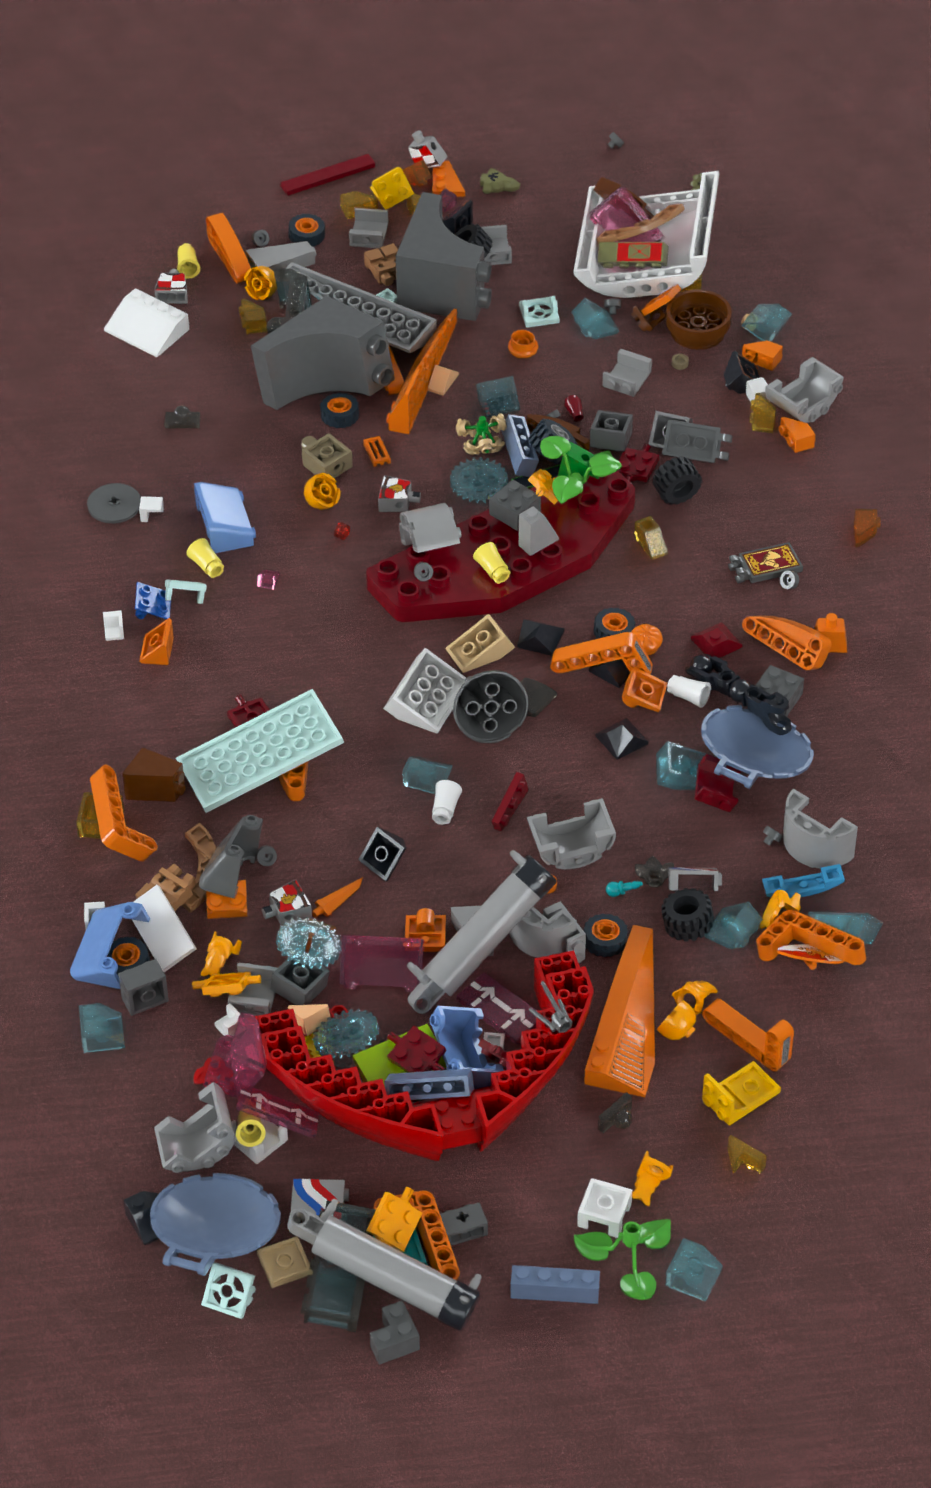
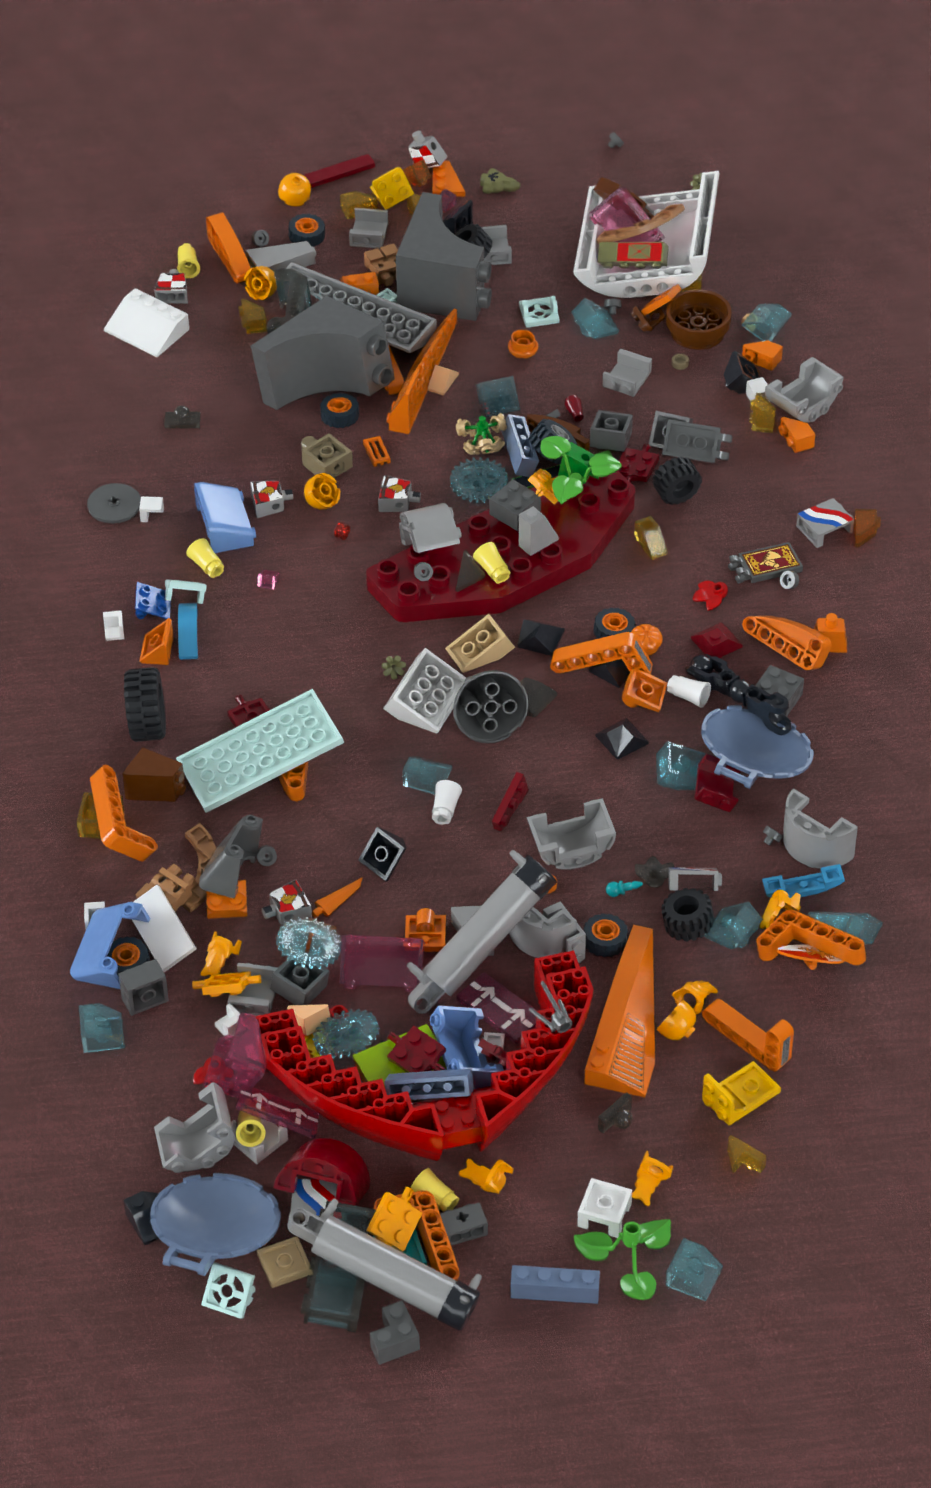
(144, 704): none -> black tyre
(187, 631): none -> dark azure slope
(268, 497): none -> torso
(294, 189): none -> light orange cylinder
(331, 1162): none -> dark red cylinder
(366, 282): none -> orange slope
(393, 667): none -> olive plant
(430, 1182): none -> light yellow plant
(469, 572): none -> clear smoke tile
(488, 1179): none -> light orange hair
(711, 593): none -> red plate
(822, 520): none -> panel

